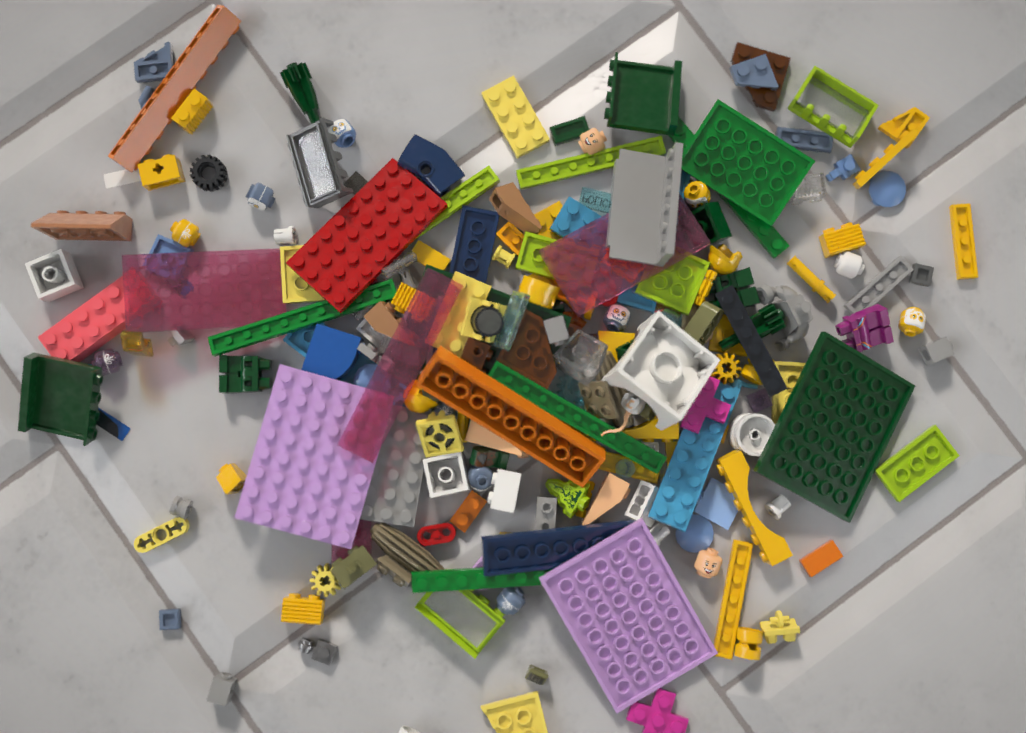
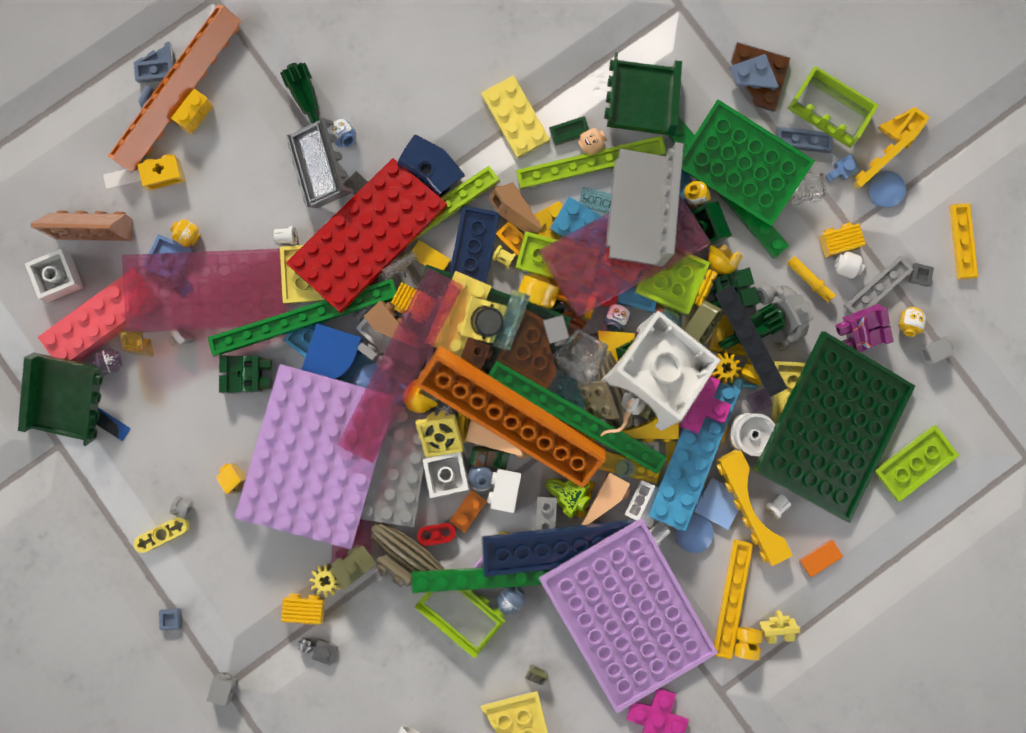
(198, 168): black tyre -> none
(260, 196): sand blue head -> none
(708, 563): light nougat head -> none

